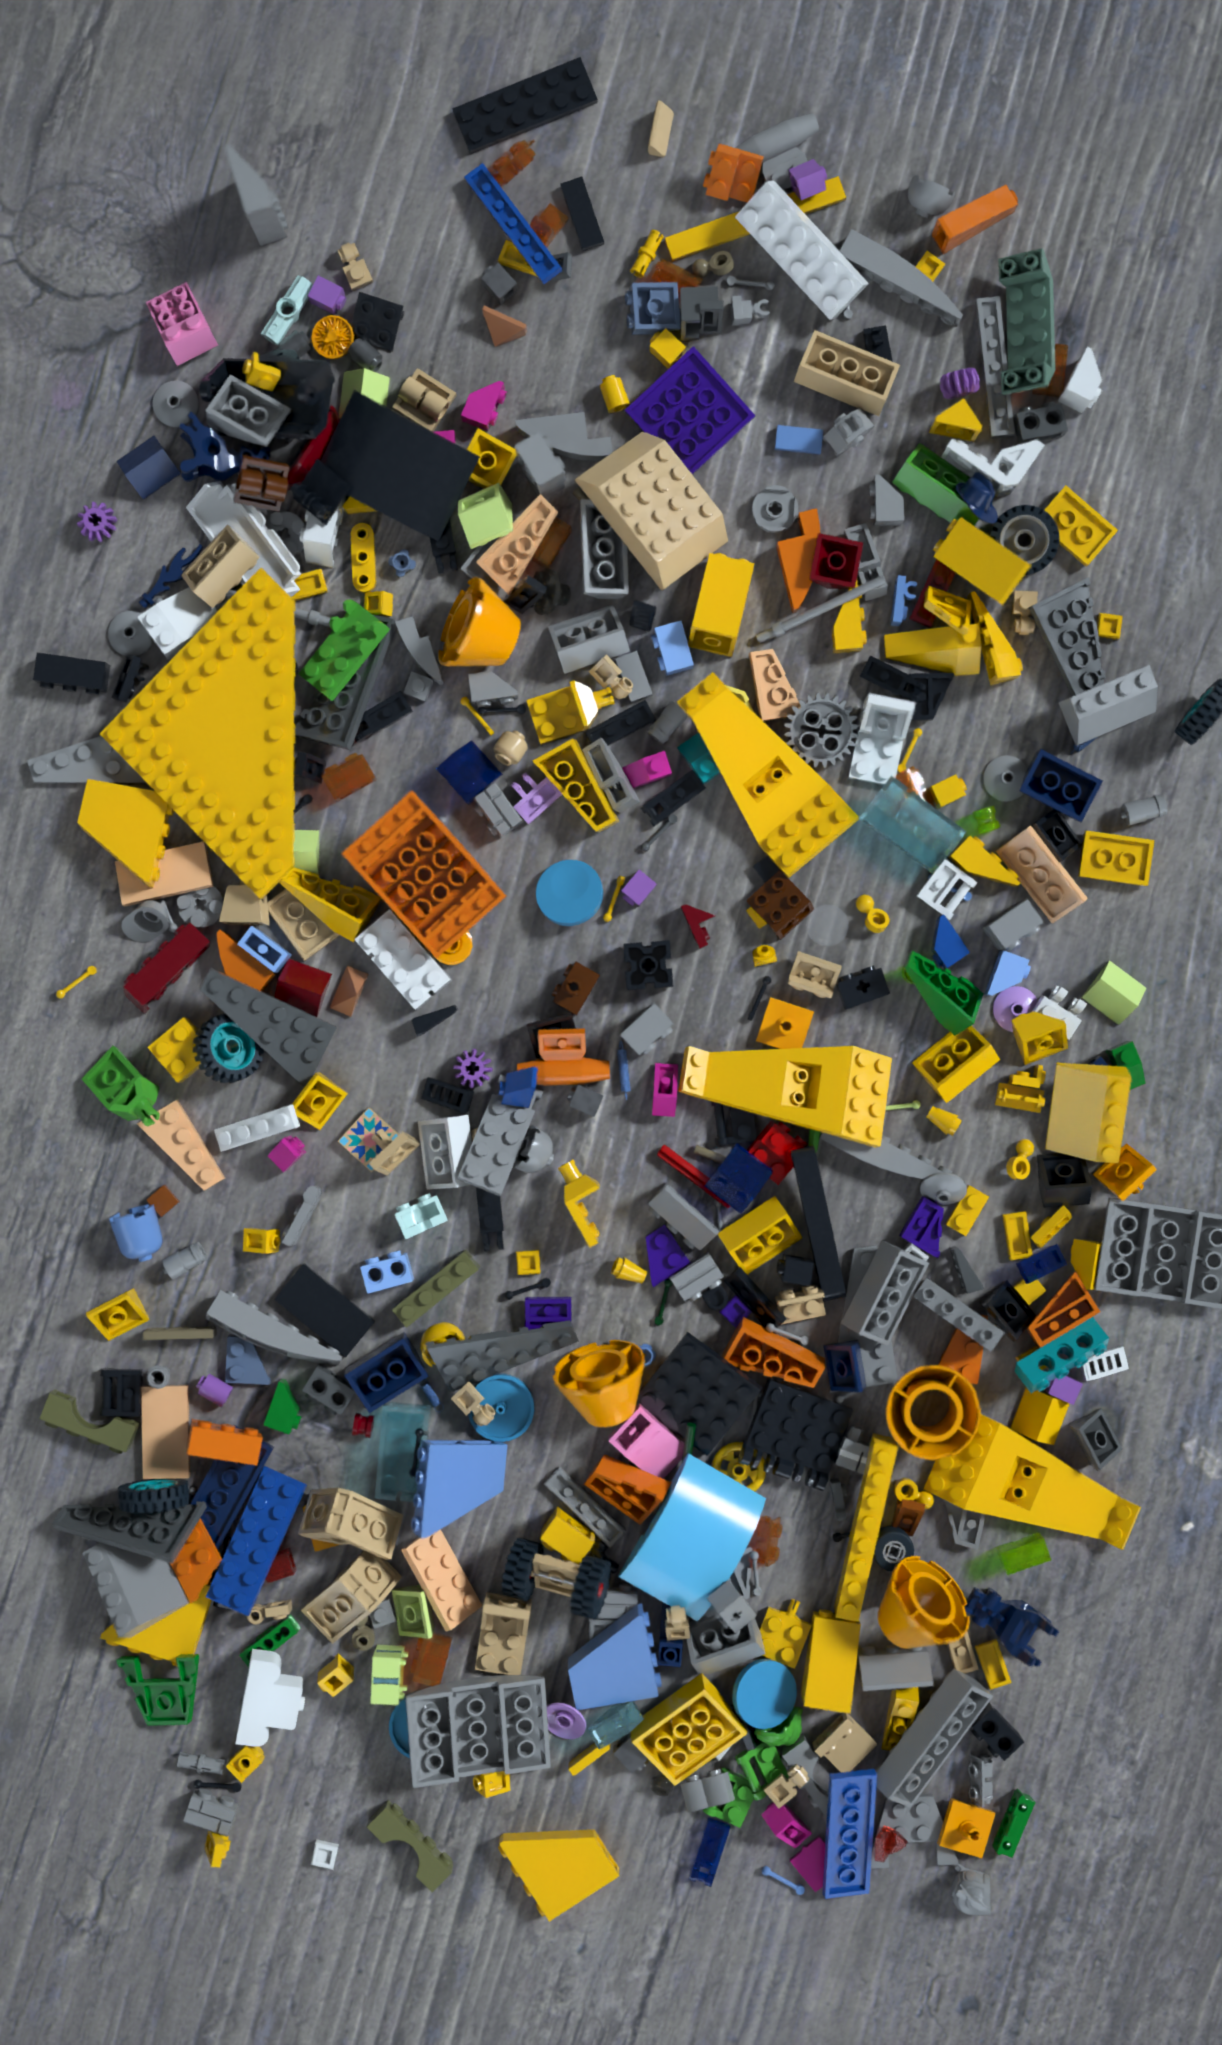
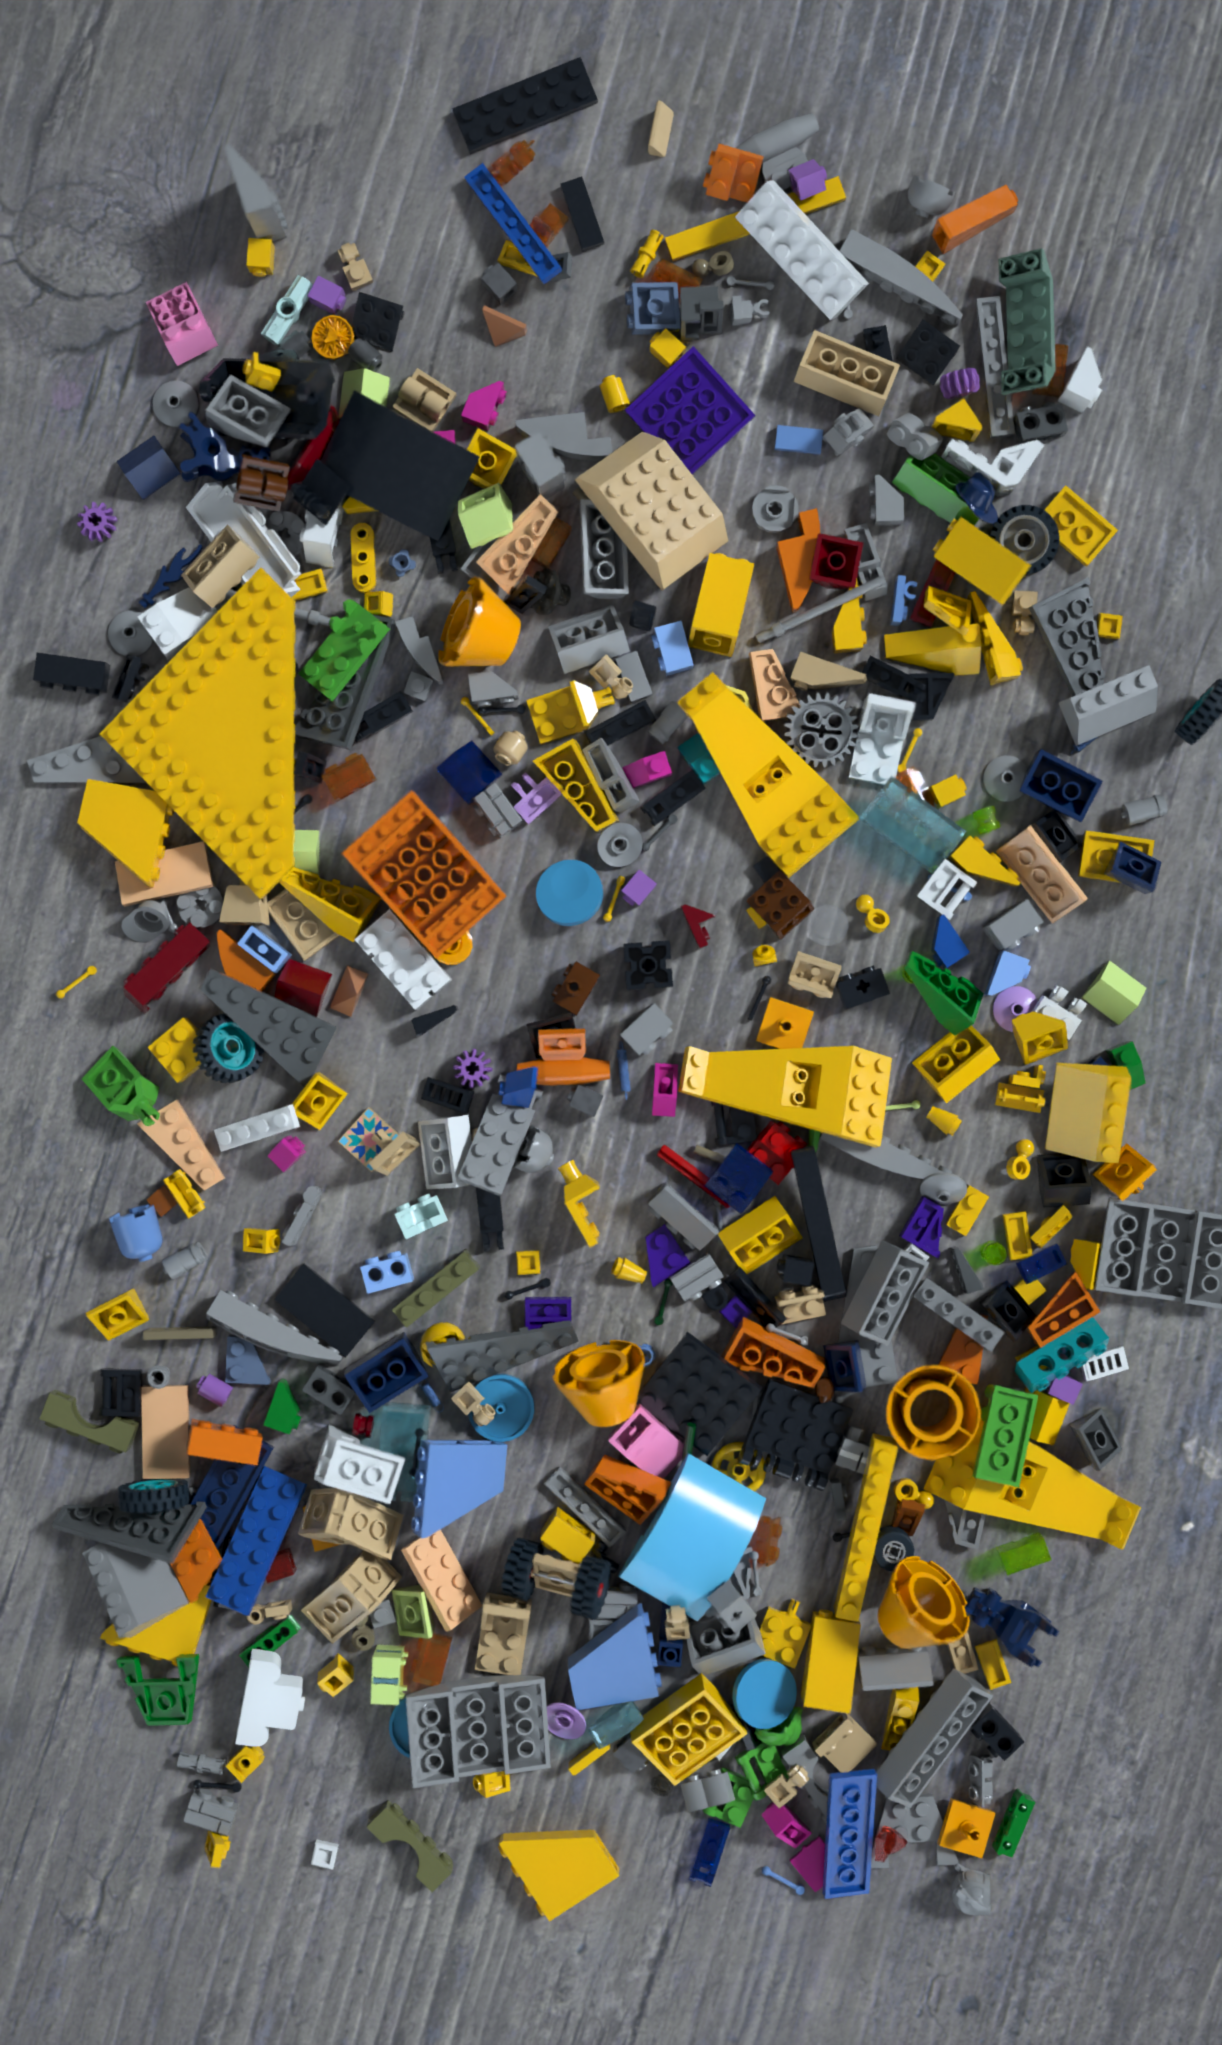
(184, 1193): none -> yellow hinge
(260, 256): none -> yellow brick
(357, 1467): none -> white bracket
(626, 851): none -> light grey dish
(822, 674): none -> tan slope
(825, 1389): none -> reddish brown piece
(912, 434): none -> light grey brick
(928, 352): none -> black hinge
(993, 1256): none -> clear neon green wheel
(1004, 1435): none -> bright green hinge
(1134, 868): none -> dark blue slope

